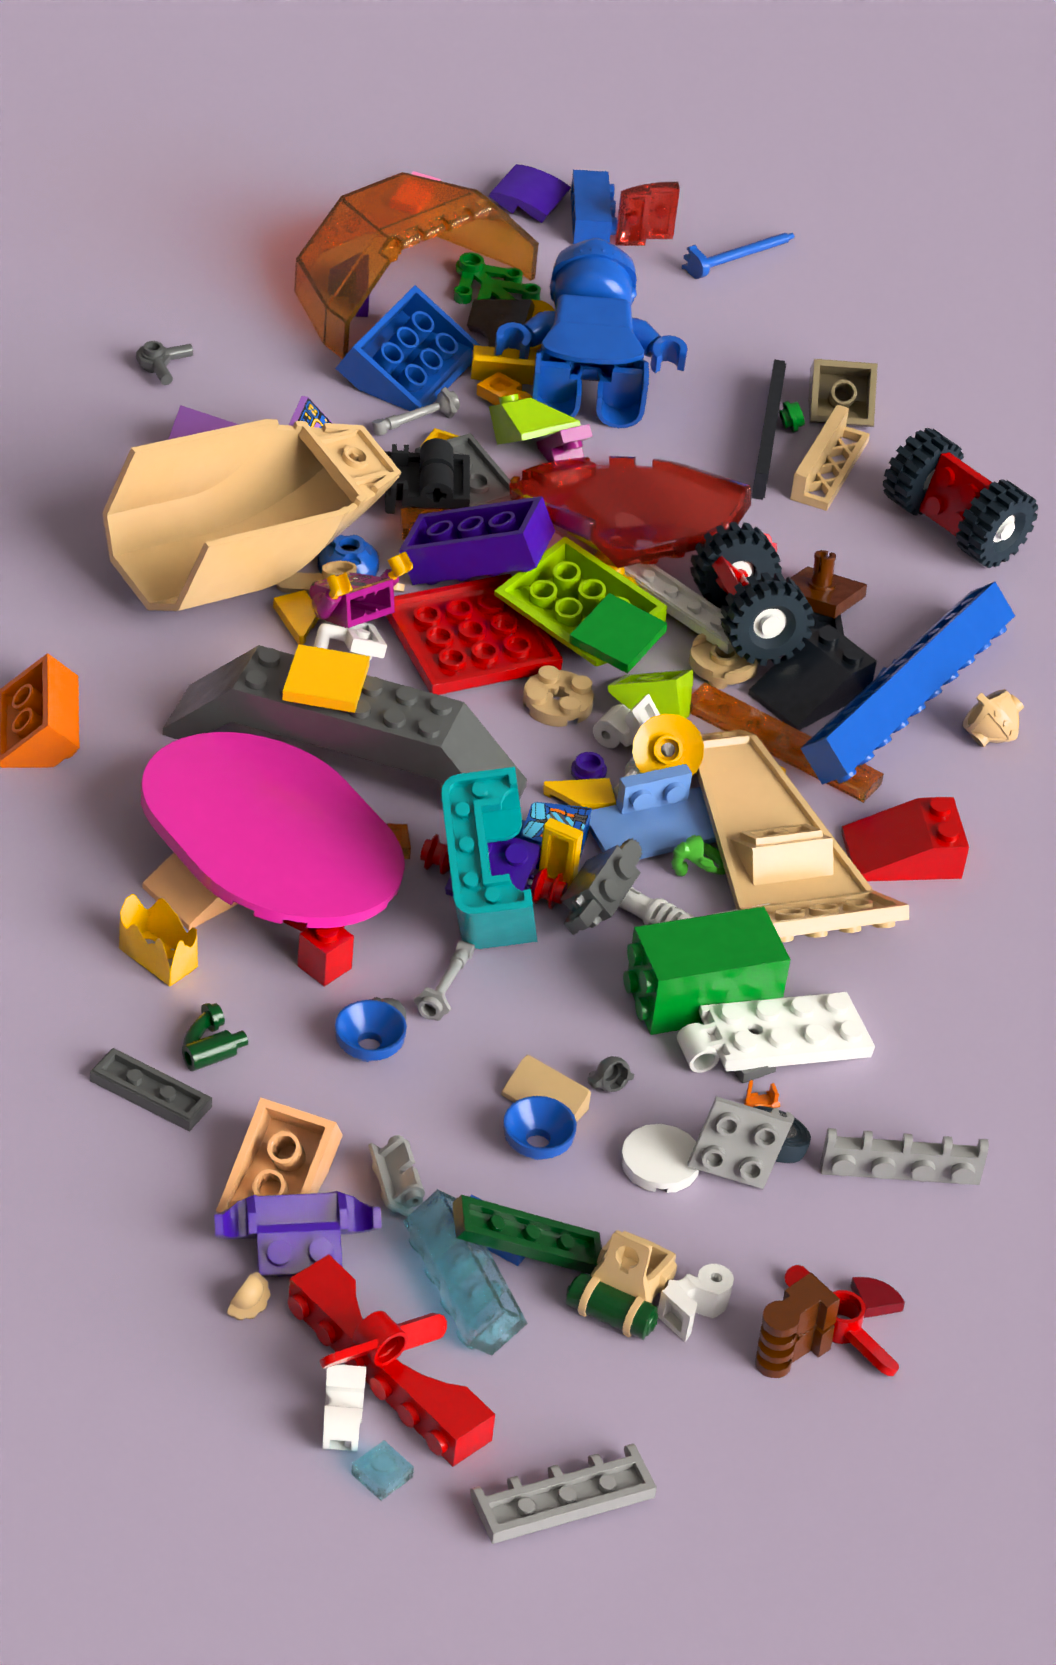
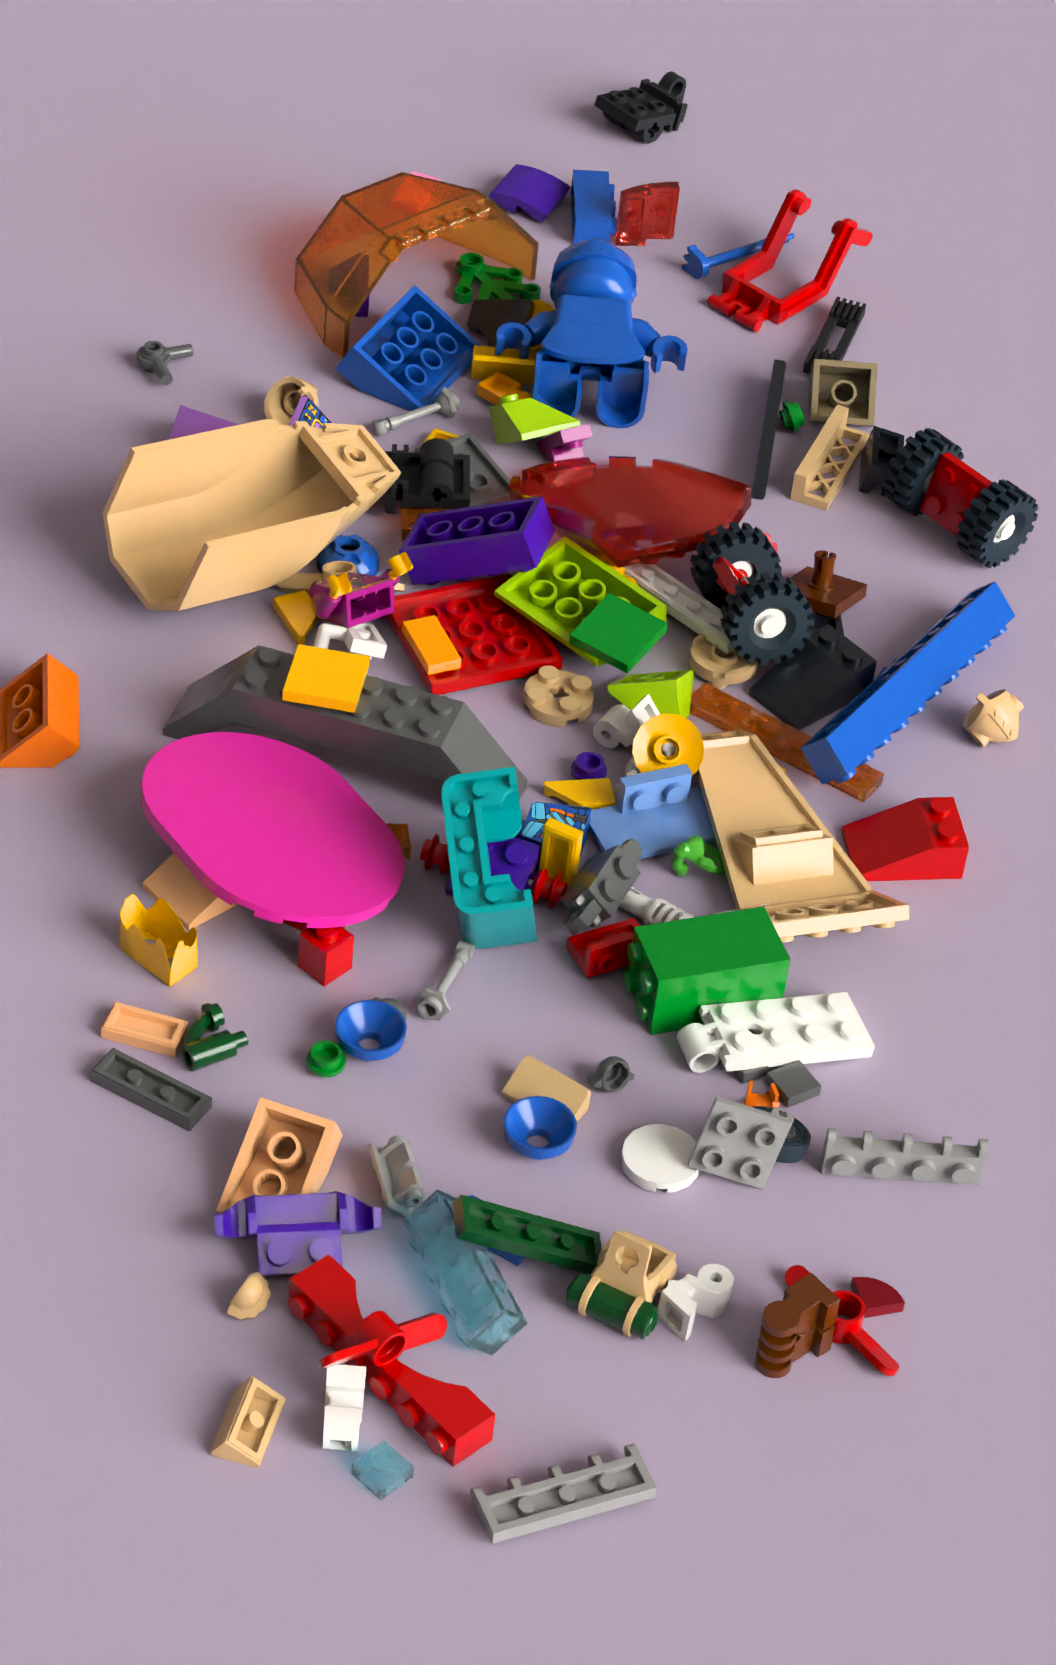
(144, 1029): none -> light nougat tile
(248, 1423): none -> tan slope
(285, 396): none -> tan helmet
(325, 1059): none -> green plate
(431, 645): none -> light orange tile
(602, 948): none -> red bracket
(647, 108): none -> black plate
(752, 304): none -> red piece
(794, 1083): none -> dark grey tile
(841, 315): none -> black container
(876, 456): none -> black hinge

